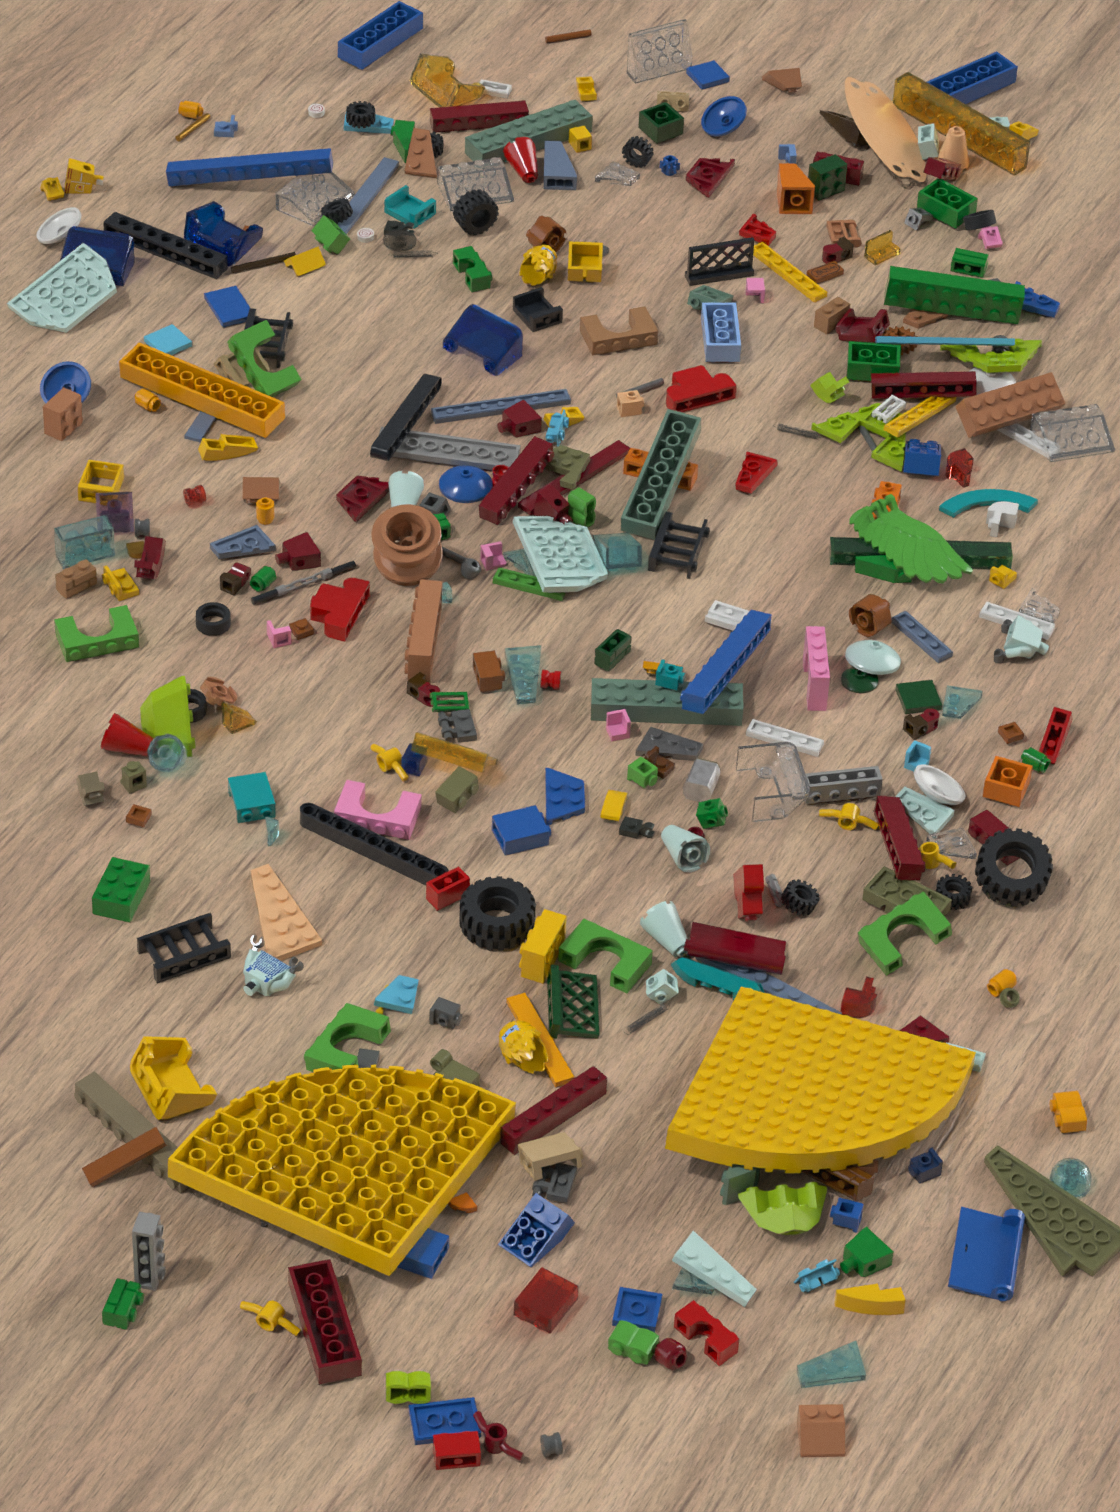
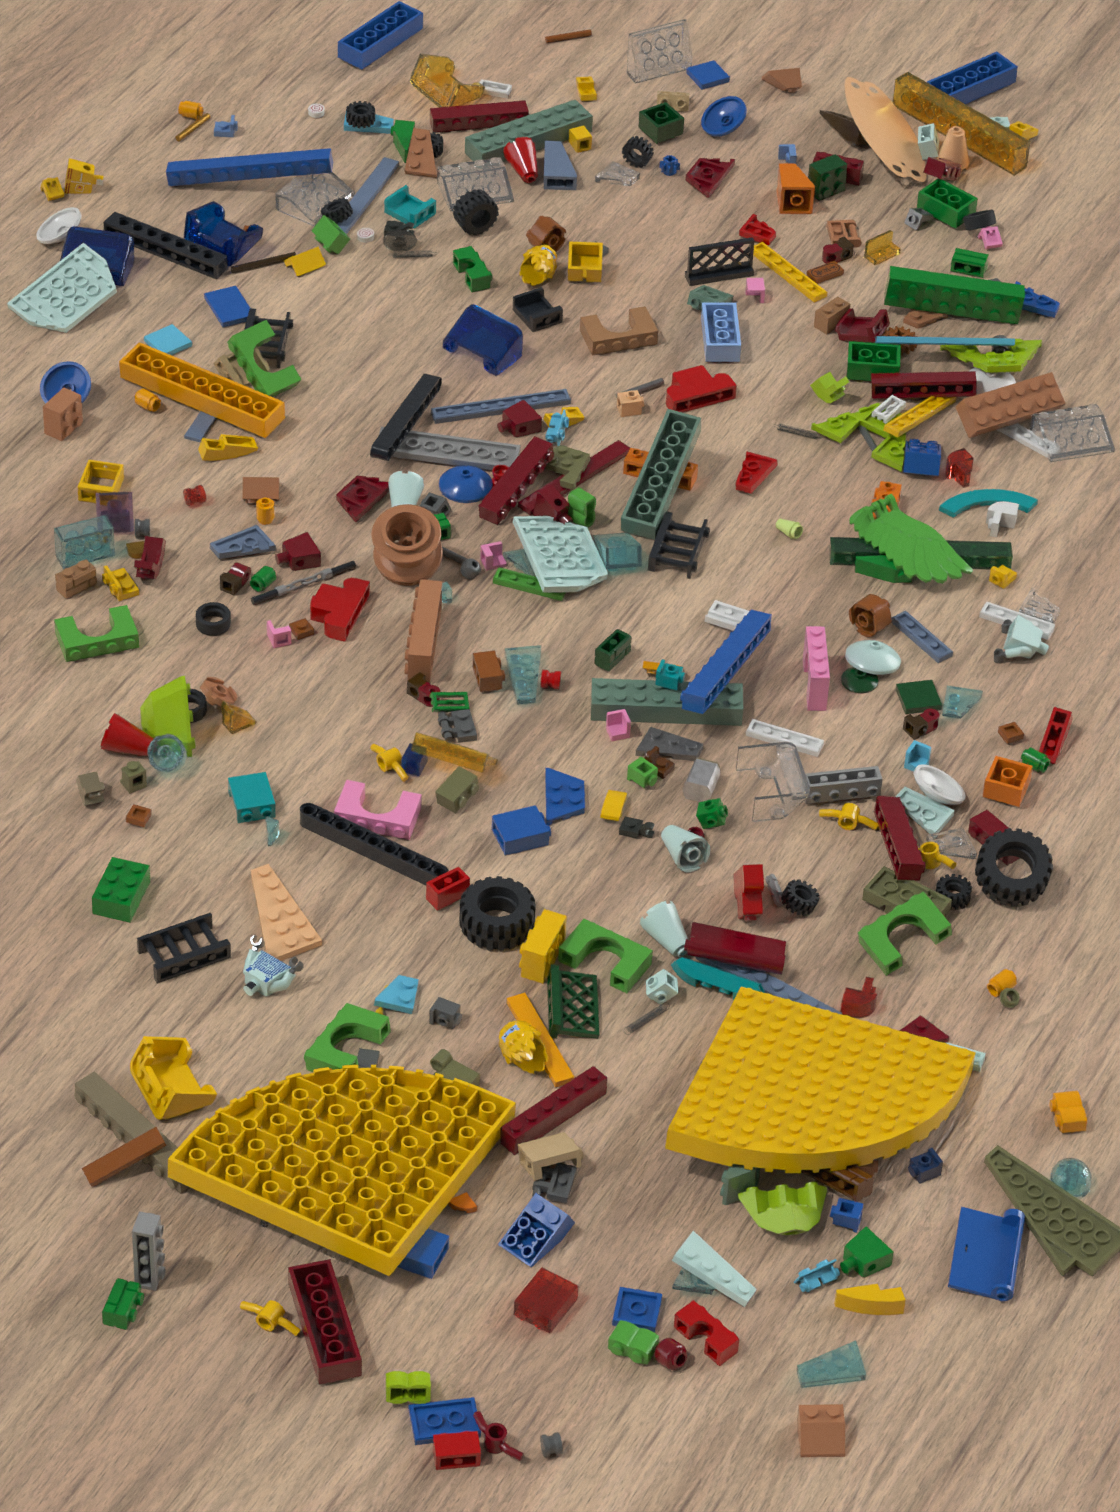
(789, 528): none -> yellowish green cone

